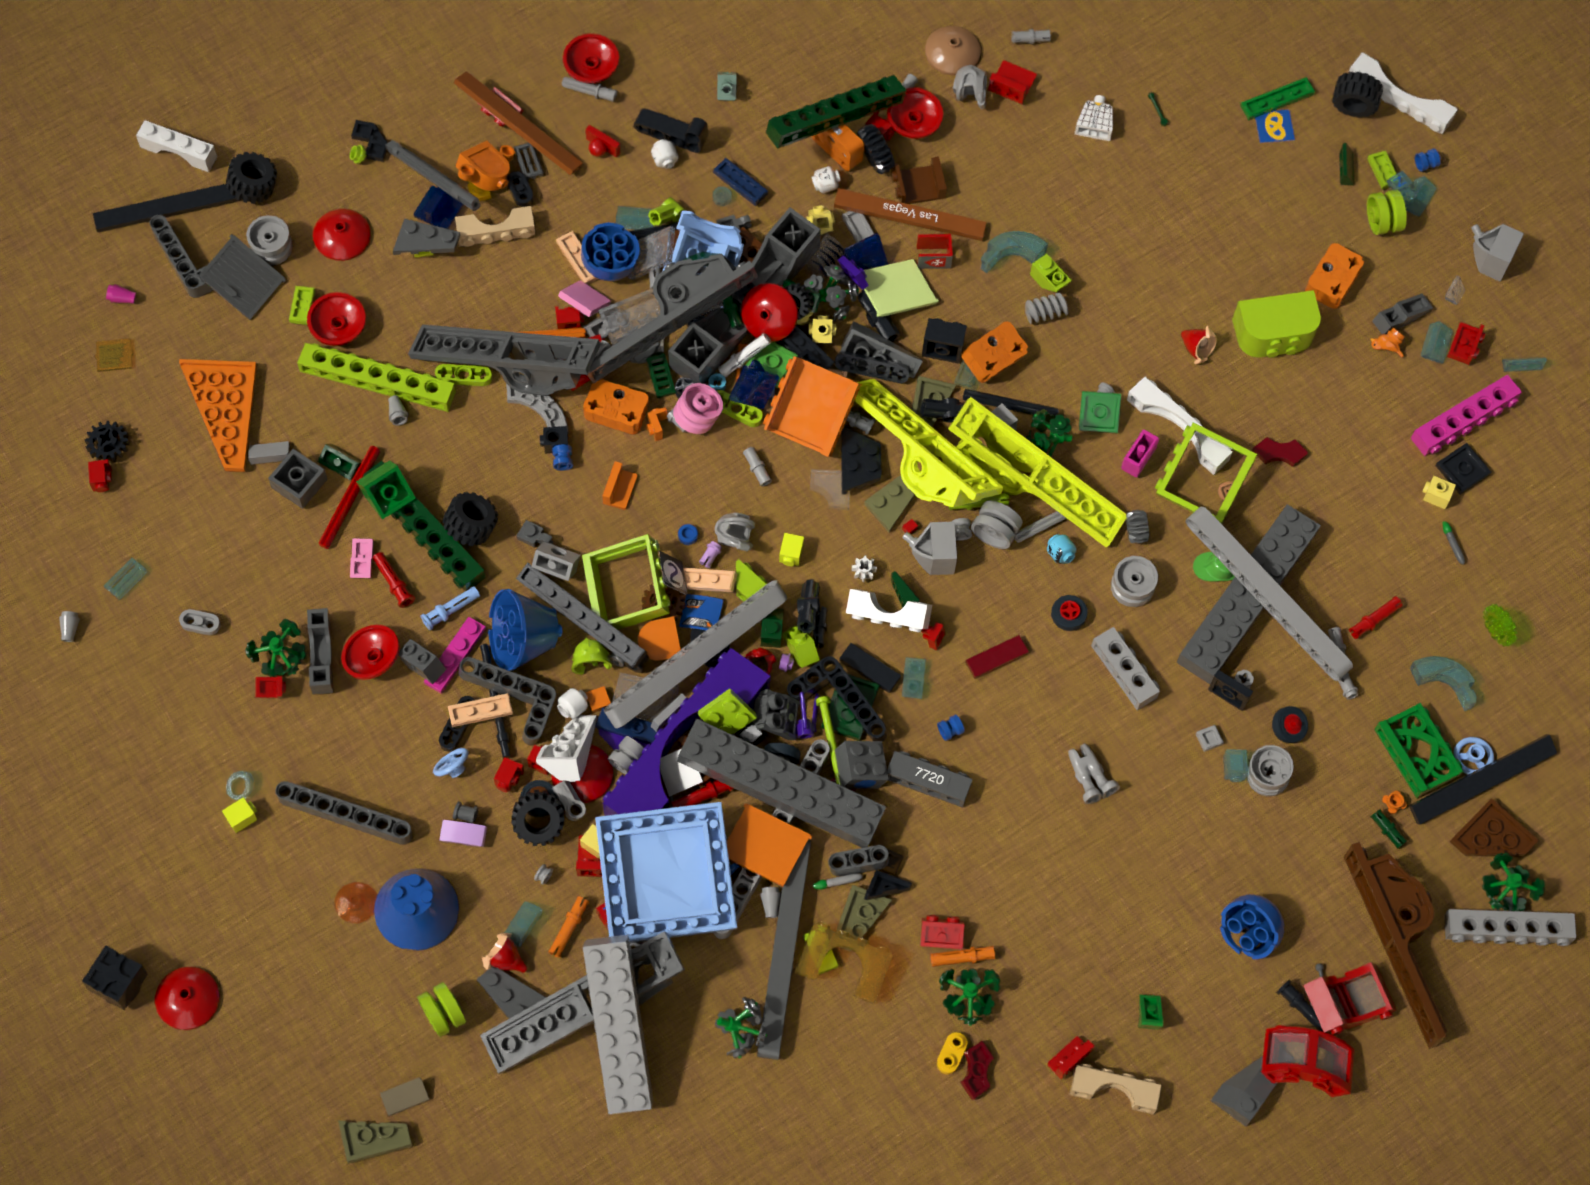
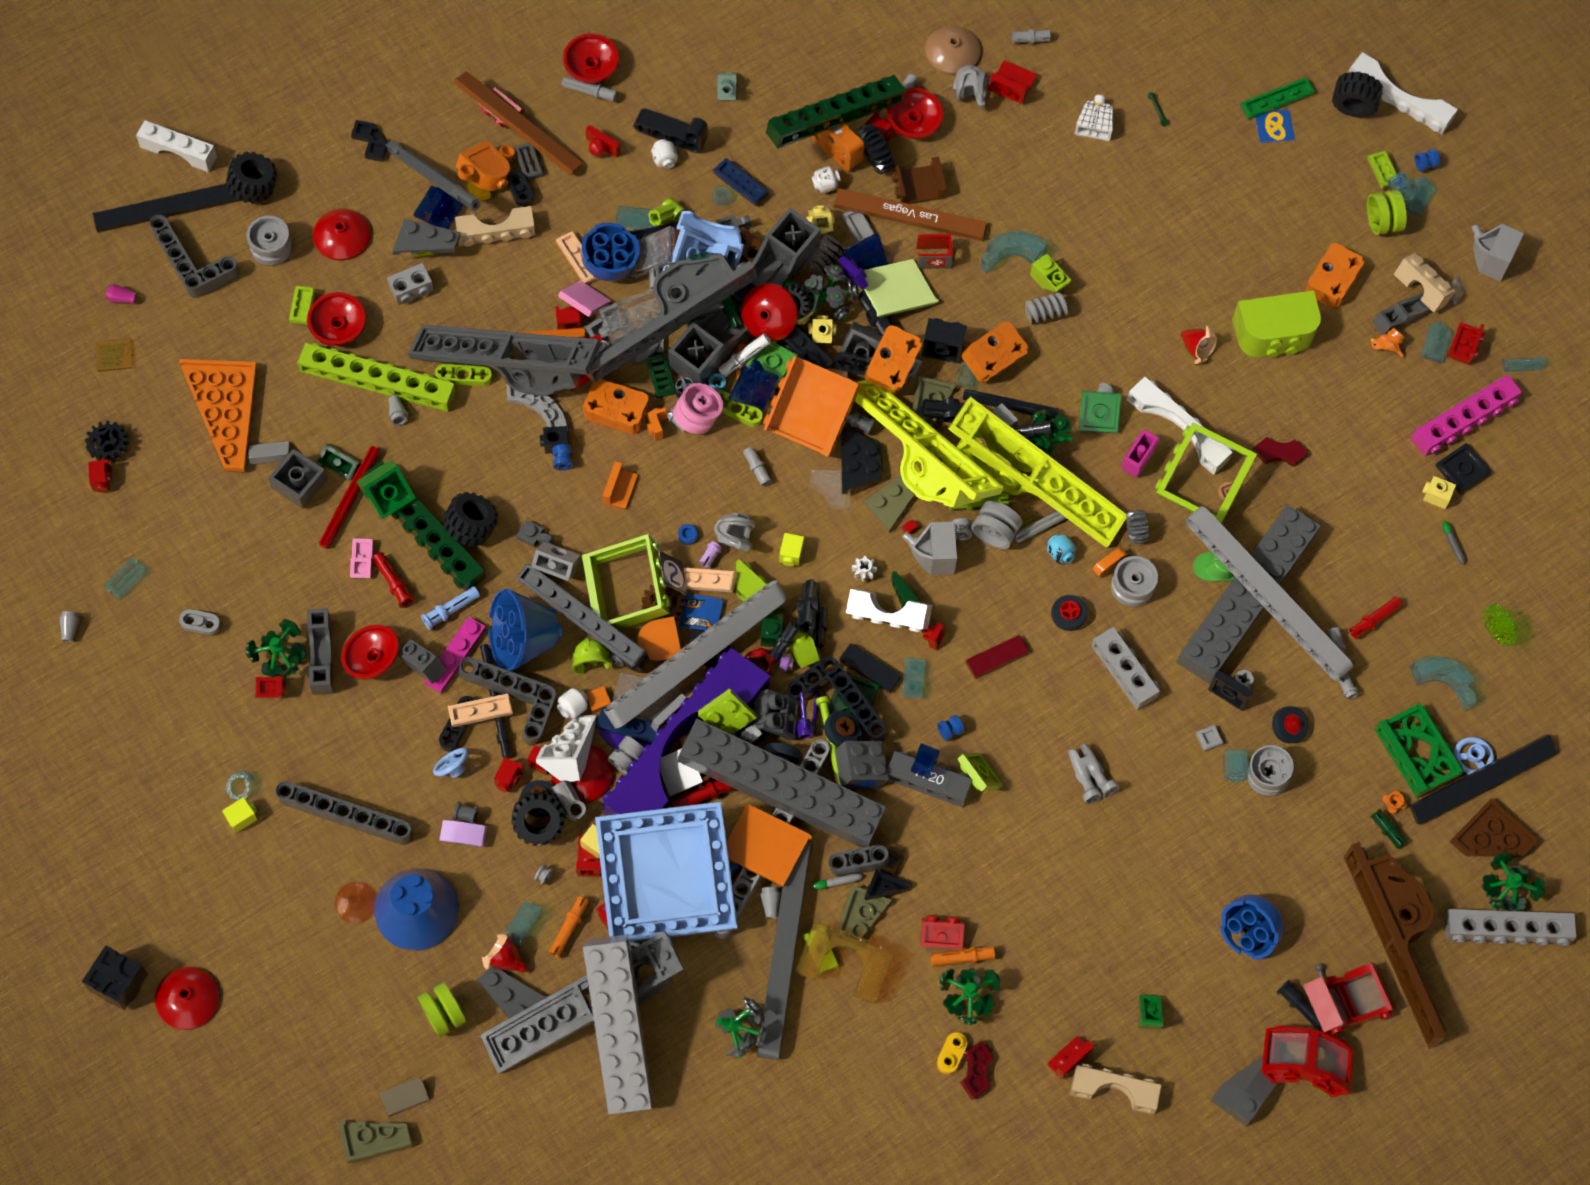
(241, 277): dark grey piece -> none
(357, 154): lime plate -> none
(408, 279): none -> light grey brick
(785, 640): none -> black pin
(836, 733): none -> black wheel
(898, 361): none -> orange axle
(925, 761): none -> clear blue panel
(979, 771): none -> lime plate
(1035, 429): none -> black pin
(1109, 562): none -> orange beam
(1346, 165): dark green slope -> none
(1436, 290): none -> tan arch

